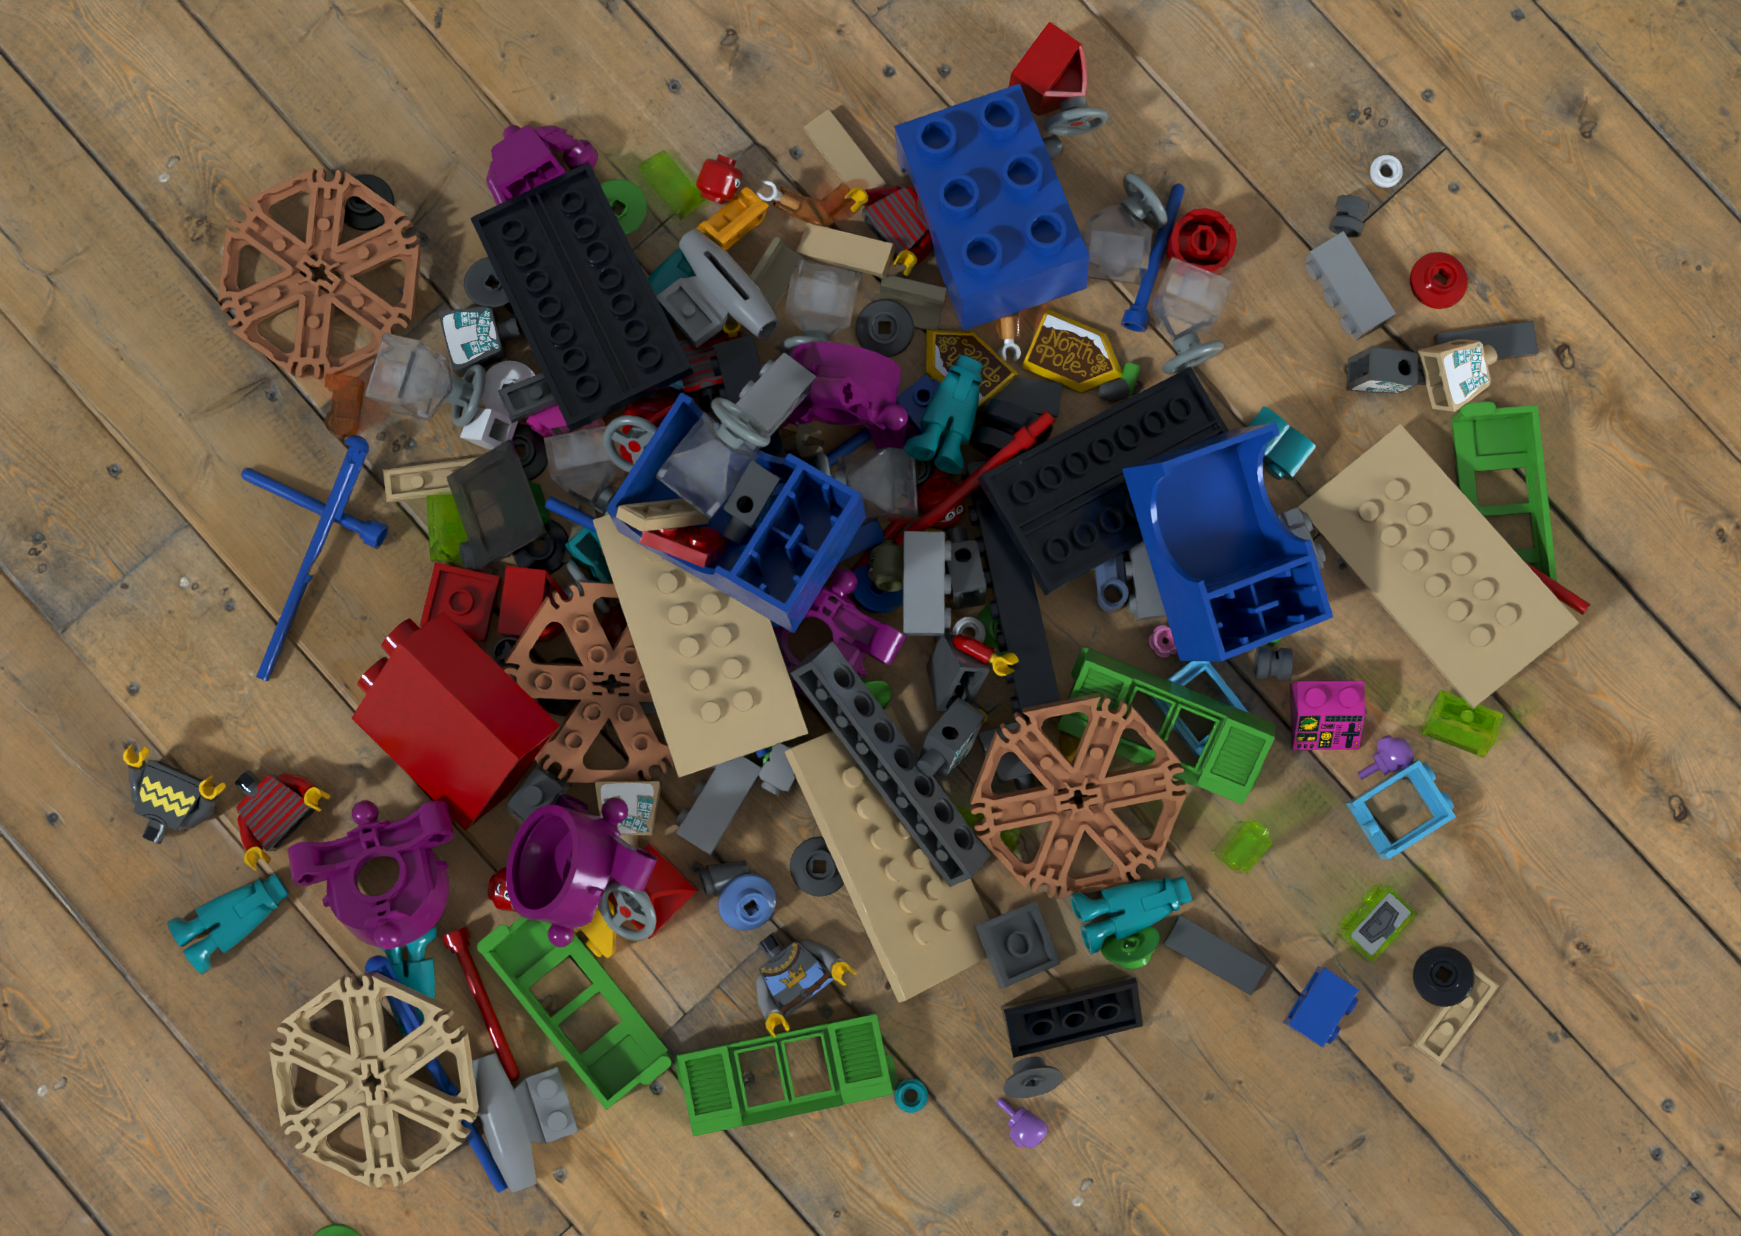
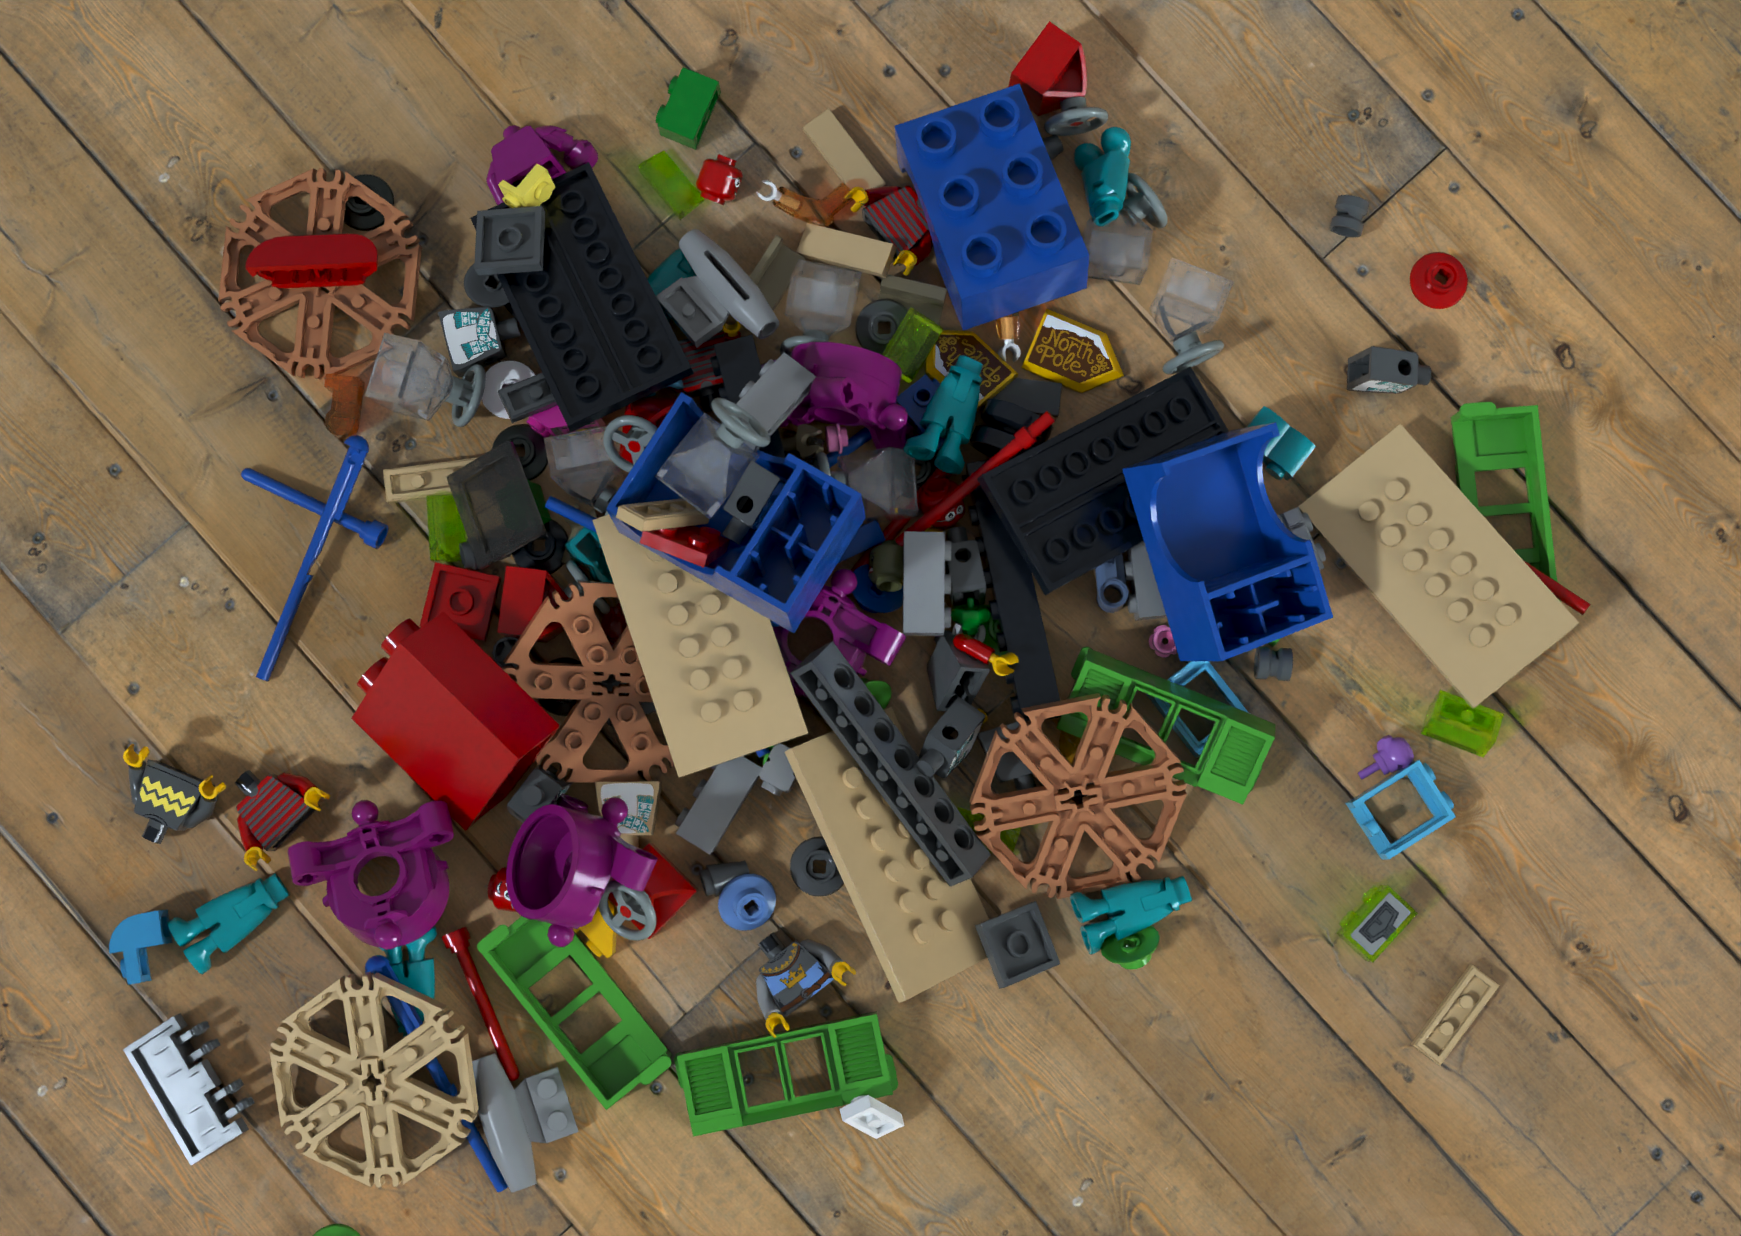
(133, 937): none -> dark azure brick
(184, 1089): none -> hinge
(314, 260): none -> red brick
(488, 429): white brick -> none
(509, 240): none -> dark grey plate
(531, 191): none -> light yellow bracket
(631, 198): bright green piece -> none
(688, 107): none -> green brick
(735, 219): light orange hinge -> none
(836, 438): none -> bright pink plate
(871, 1116): none -> white plate
(912, 343): none -> clear neon green slope
(918, 1103): teal plate -> none
(970, 616): none -> green piece
(1026, 1127): medium lavender piece -> none
(1032, 1078): dark grey piece -> none
(1073, 1015): black slope -> none
(1105, 174): none -> teal piece
(1122, 387): dark grey arm -> none
(1137, 316): blue piece -> none
(1203, 240): red brick -> none
(1215, 955): dark grey tile -> none
(1243, 846): clear neon green brick -> none
(1322, 1007): blue brick -> none
(1327, 715): dark pink slope -> none
(1348, 286): light grey brick -> none
(1390, 163): white plate -> none
(1433, 989): black piece -> none
(1456, 372): tan torso -> none
(1507, 340): dark grey tile -> none

